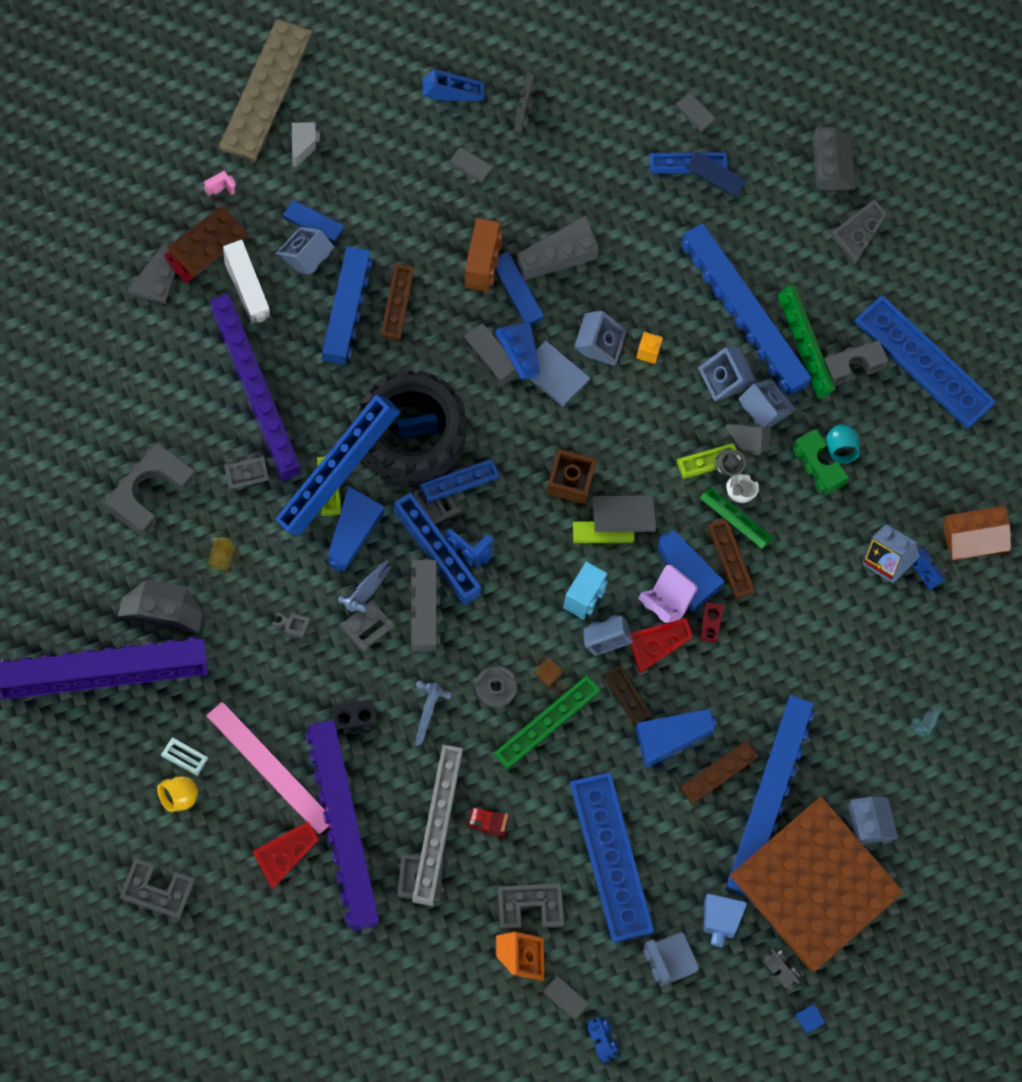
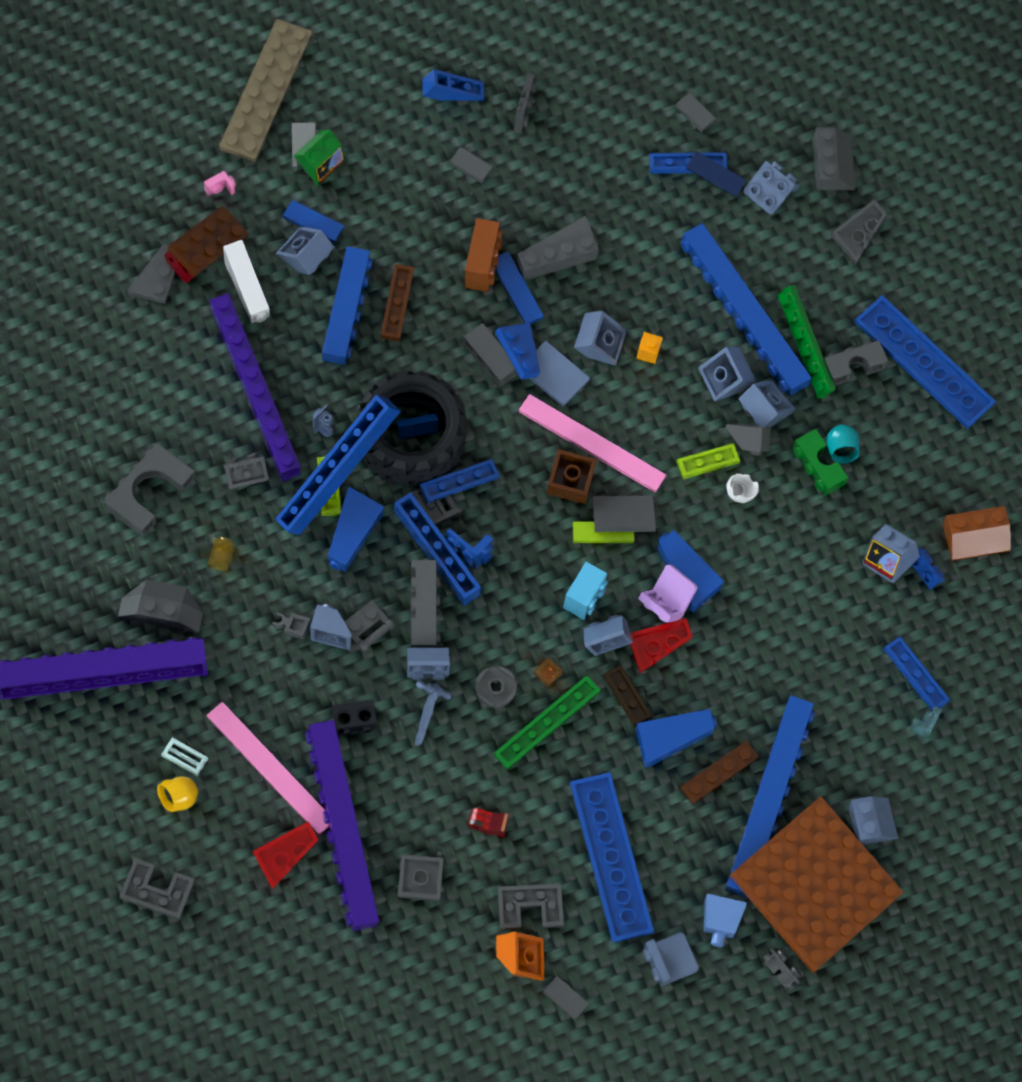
(321, 156): none -> green slope
(323, 422): none -> sand blue hinge
(330, 628): none -> sand blue slope
(365, 589): sand blue piece -> none
(428, 663): none -> sand blue slope
(437, 825): light grey tile -> none
(592, 443): none -> bright pink tile
(608, 1046): blue hinge -> none
(711, 622): dark red leg -> none
(729, 462): dark grey wheel -> none
(730, 559): reddish brown plate -> none
(736, 518): green tile -> none
(771, 186): none -> sand blue bracket
(810, 1019): blue tile -> none
(916, 674): none -> blue tile

